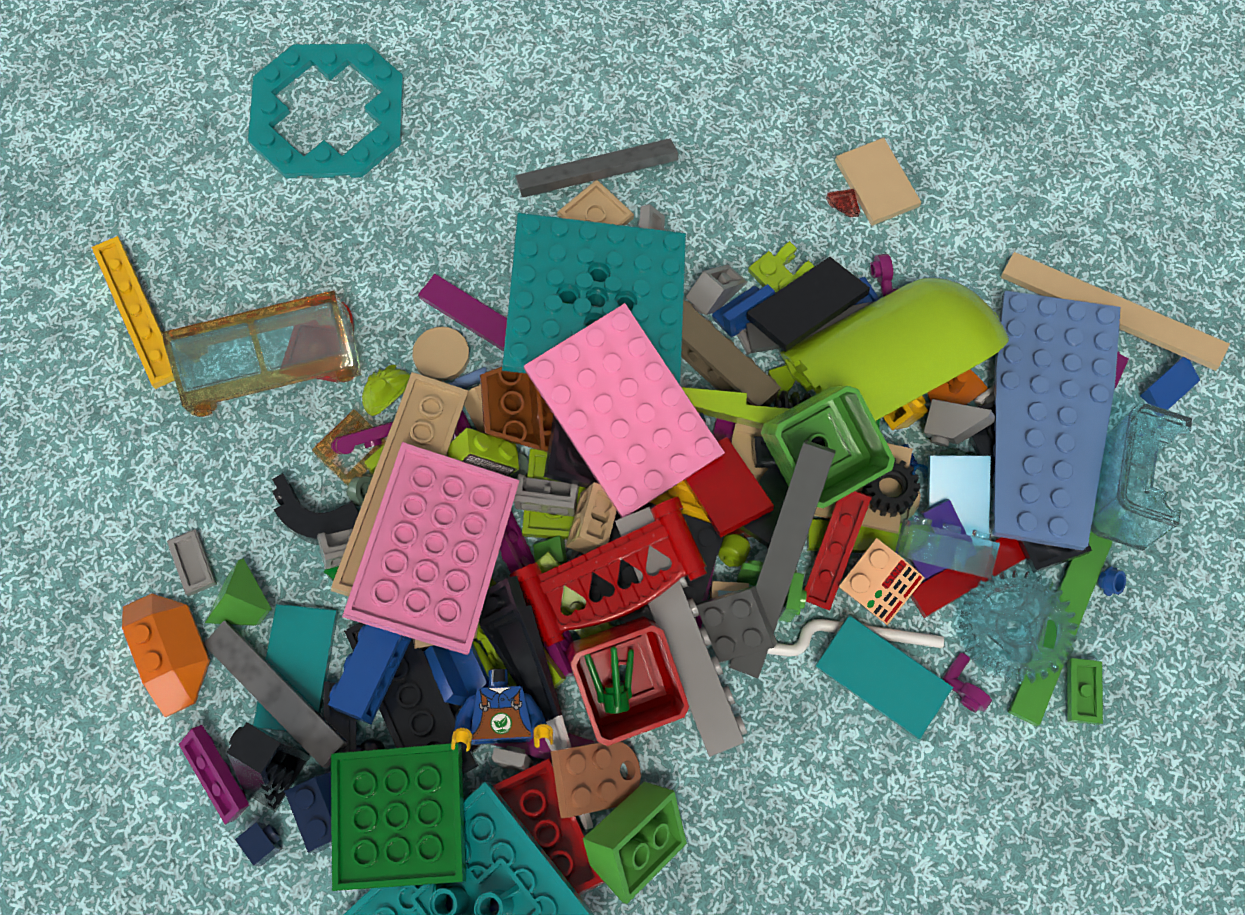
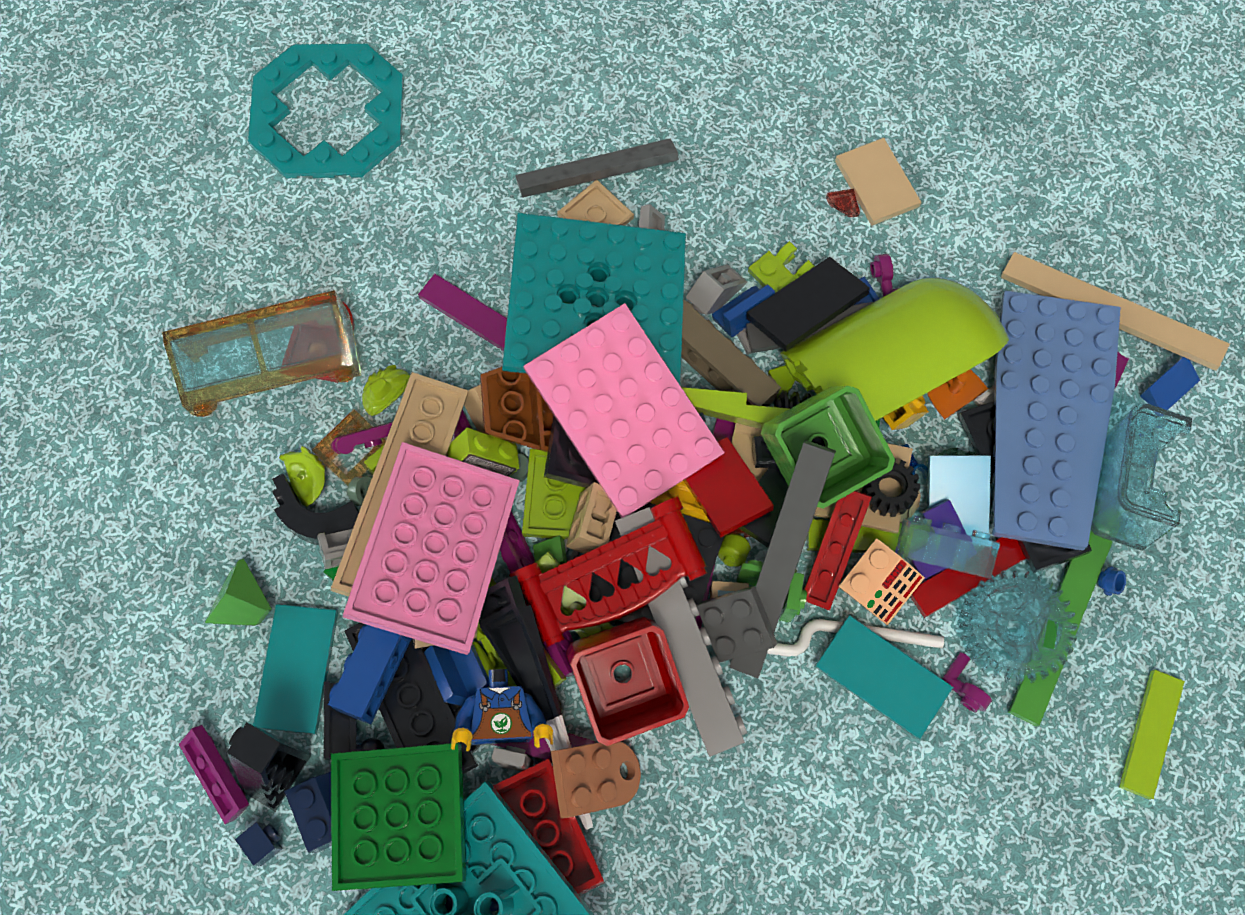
(134, 310): yellow plate -> none
(166, 651): orange wedge -> none
(191, 562): light grey tile -> none
(275, 694): flat silver tile -> none
(305, 474): none -> lime hat
(441, 353): tan tile -> none
(469, 379): medium blue pin -> none
(546, 496): light grey hinge -> none
(616, 694): green plant -> none
(636, 840): bright green slope -> none
(955, 422): light grey slope -> none
(1084, 691): bright green plate -> none
(1151, 734): none -> lime tile

